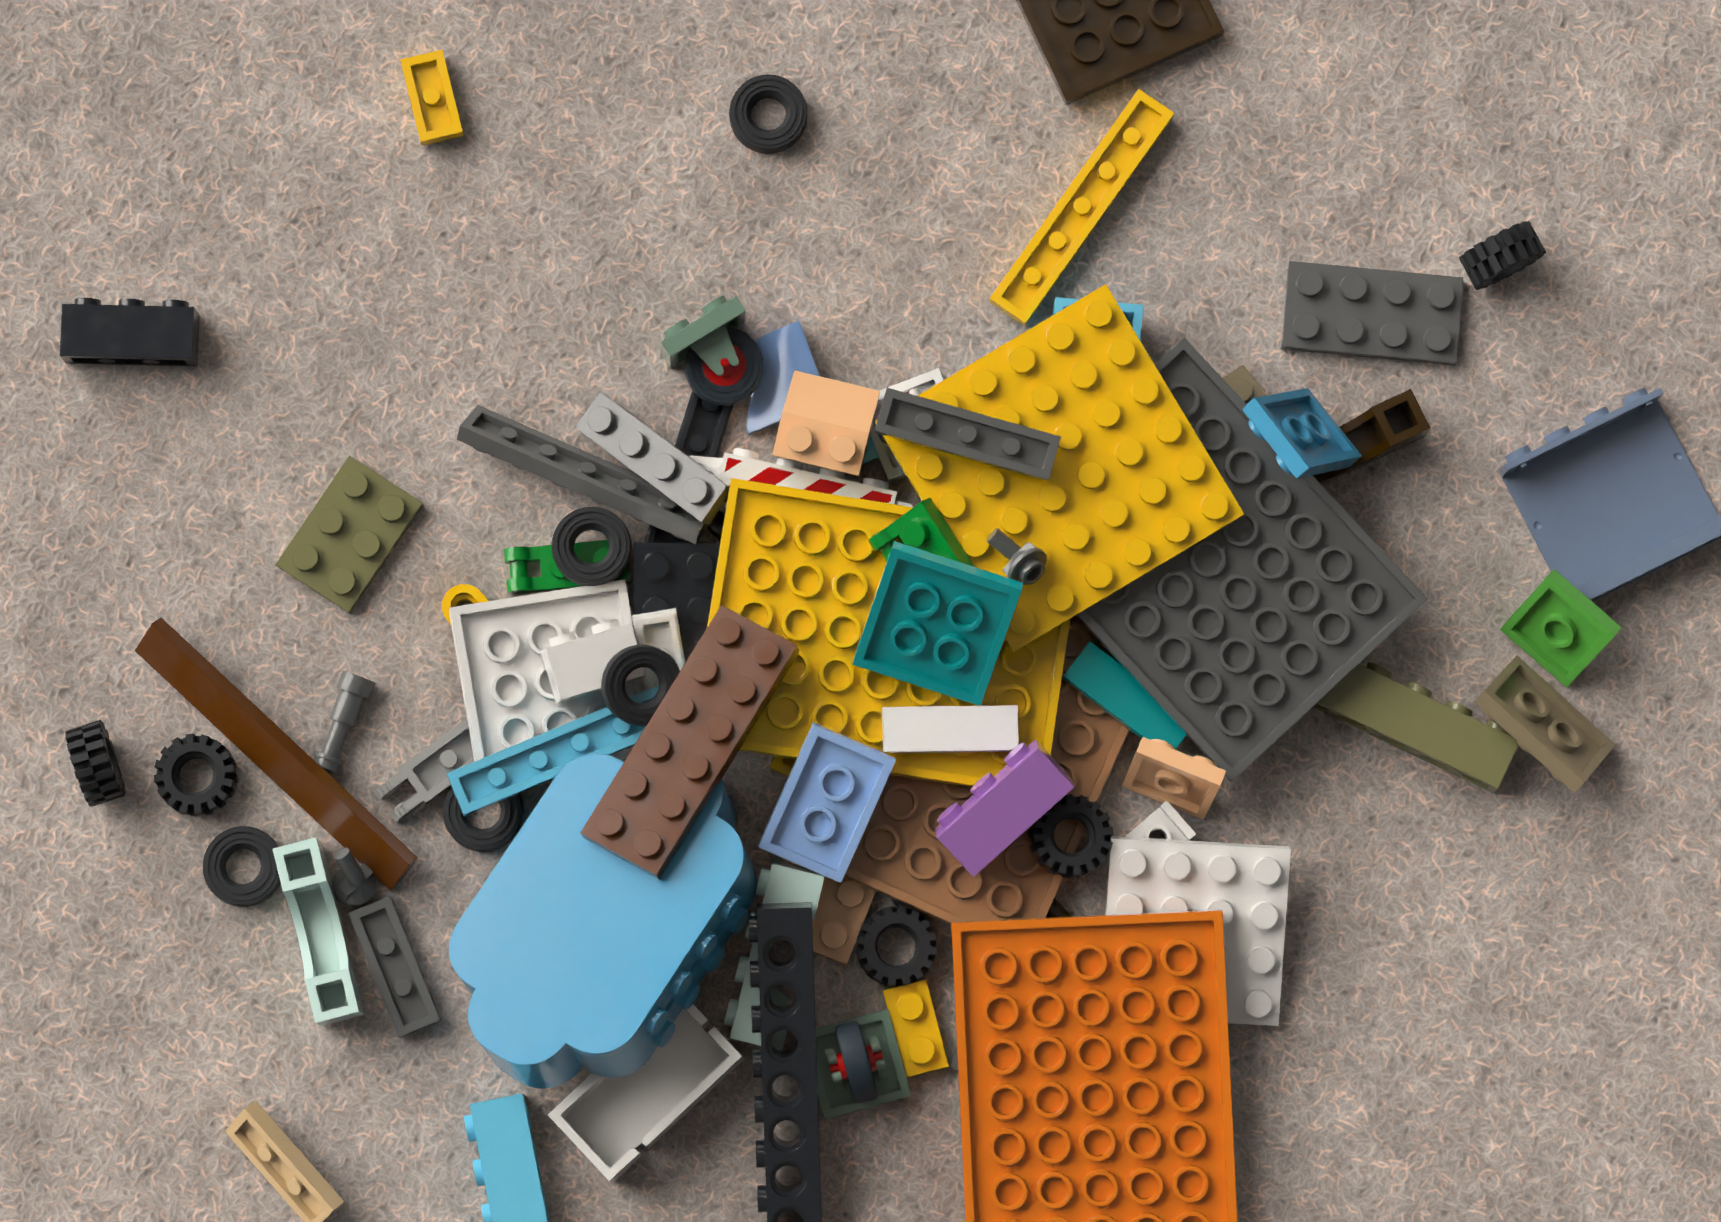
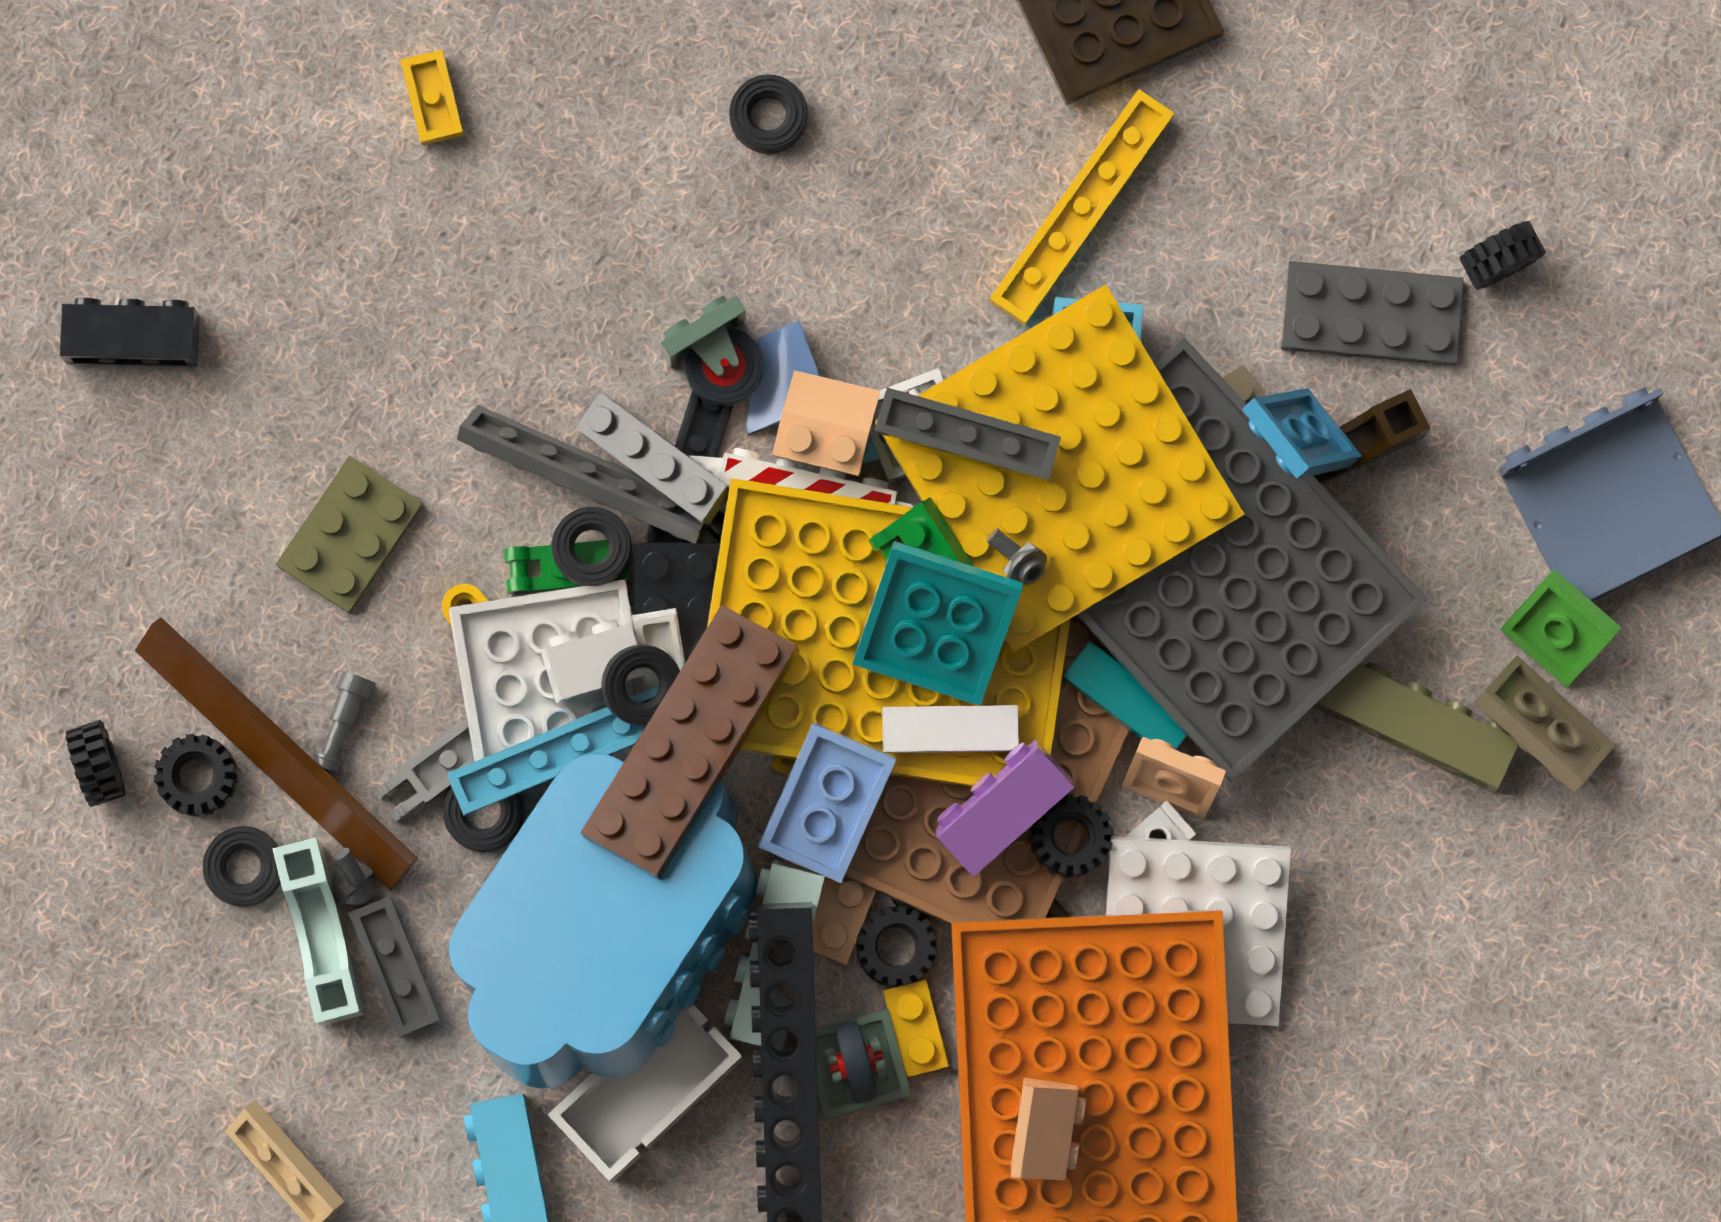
(1045, 1130): none -> light nougat slope

